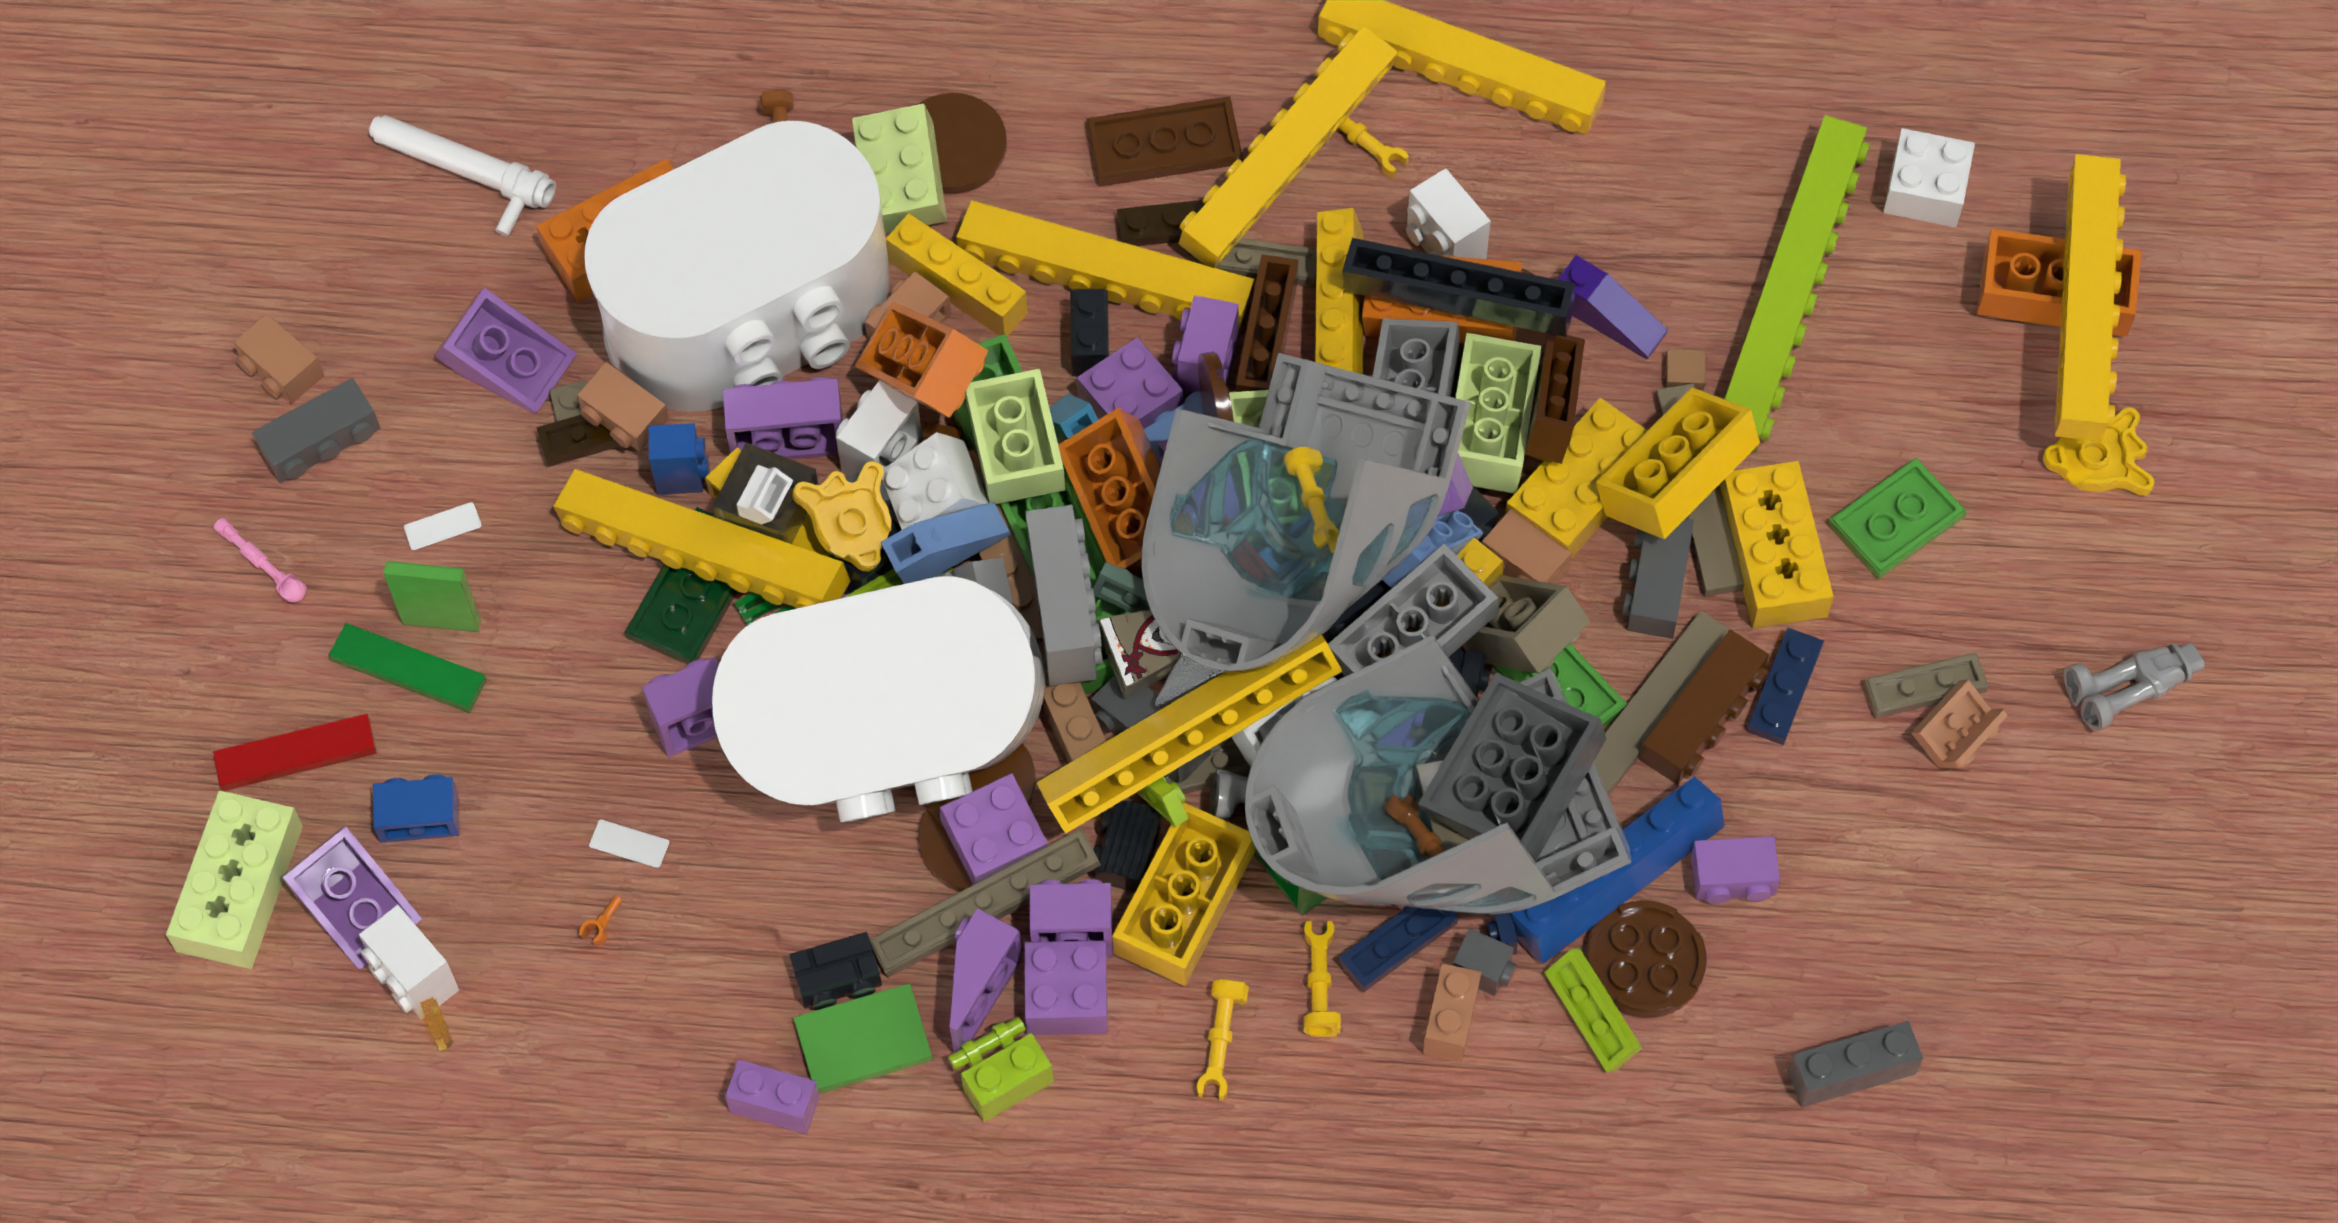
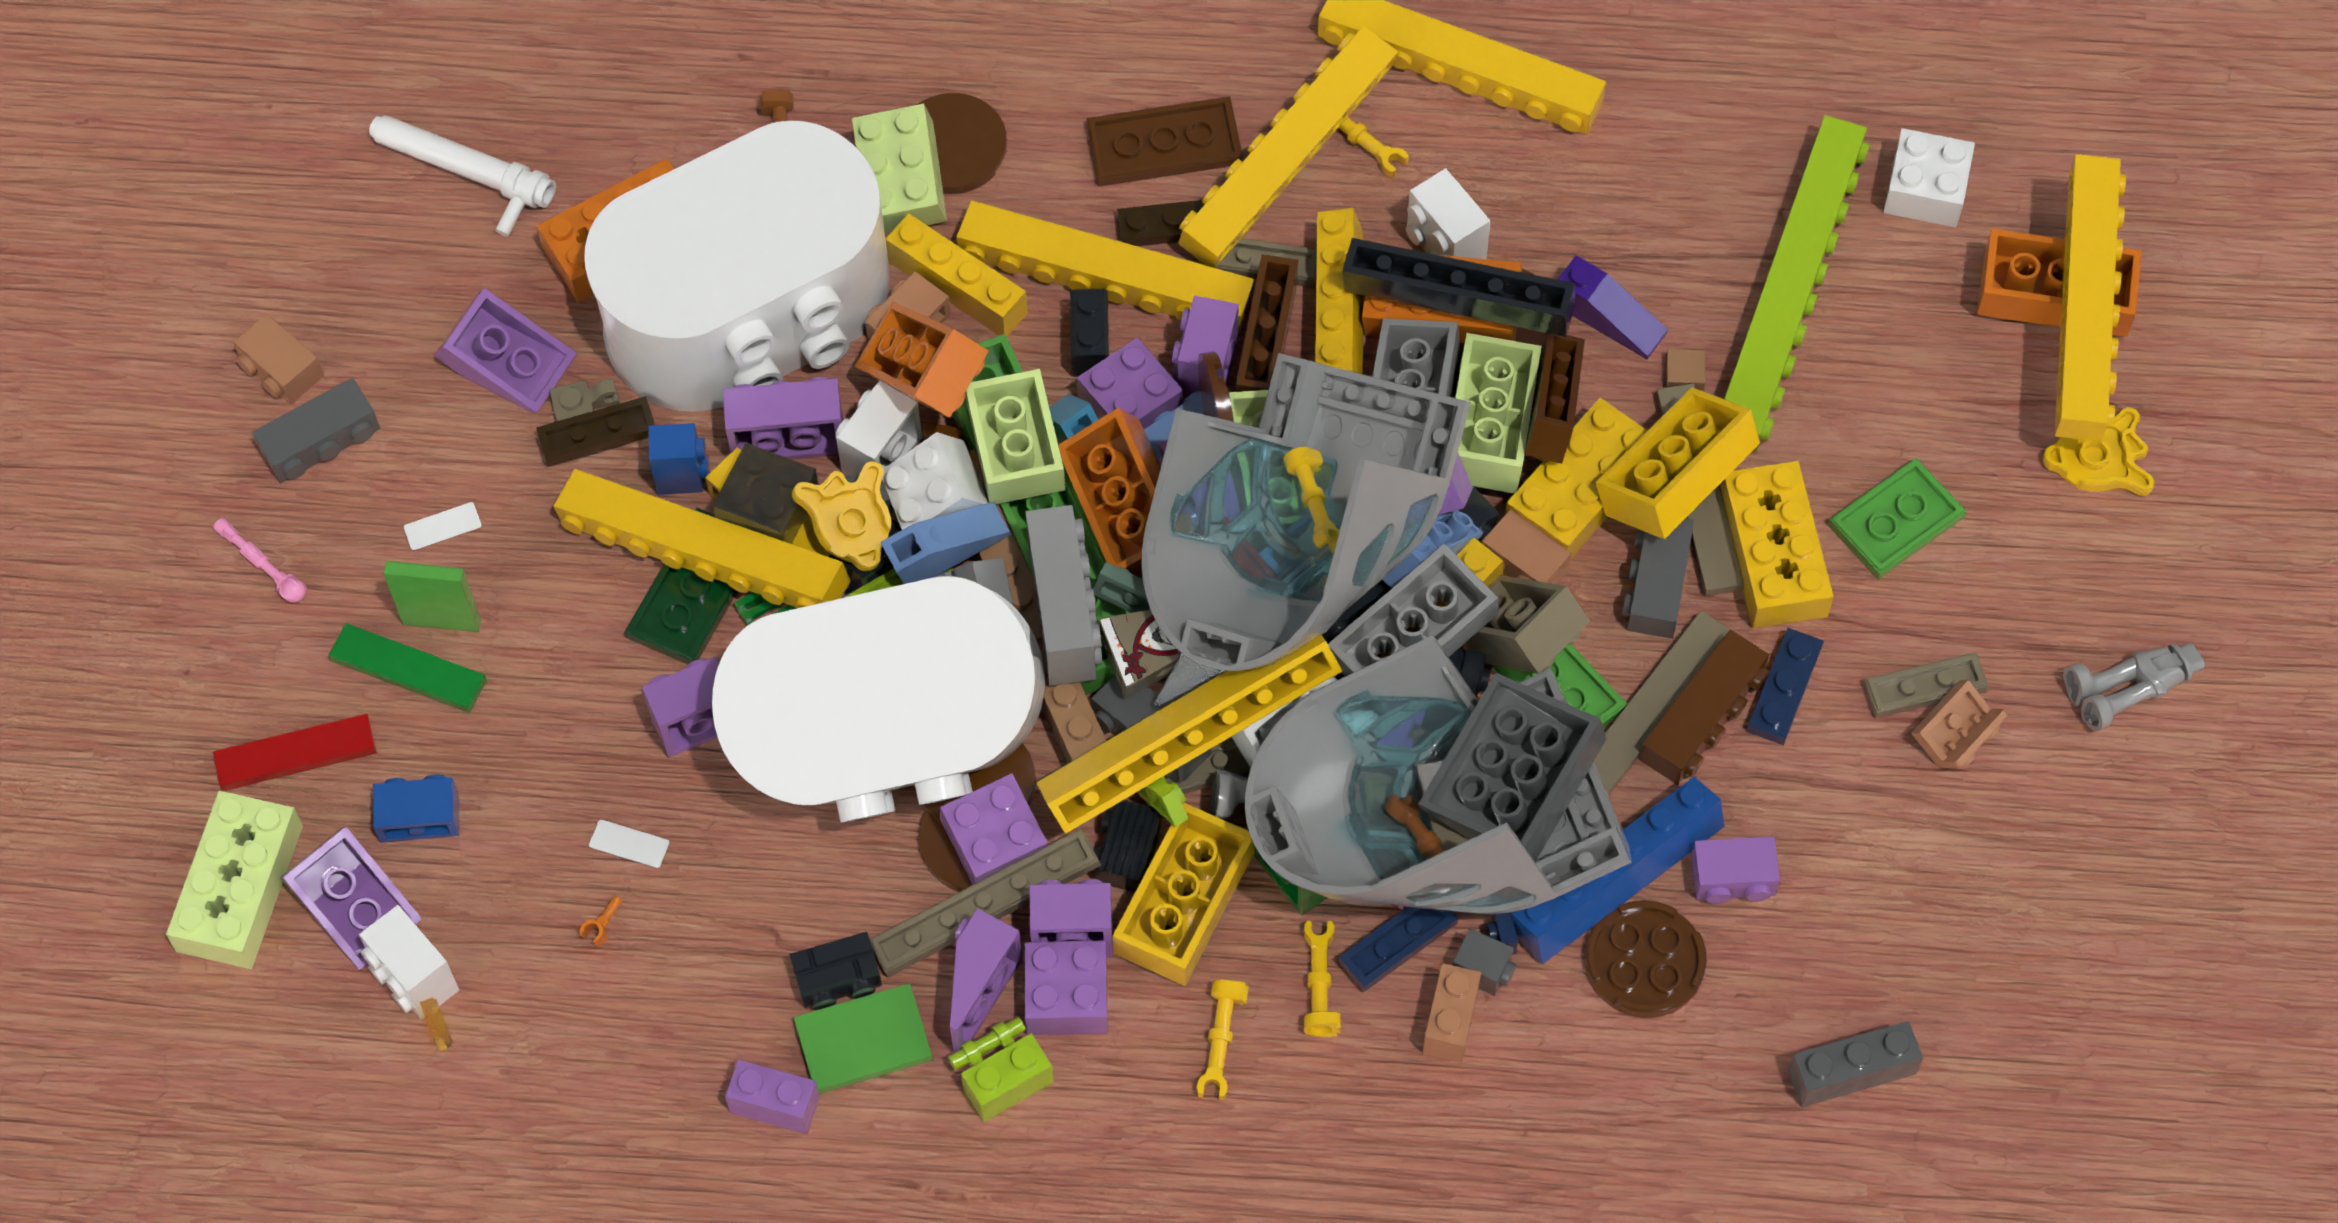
(621, 407): nougat brick -> none
(763, 494): white piece -> none
(1593, 1010): lime plate -> none

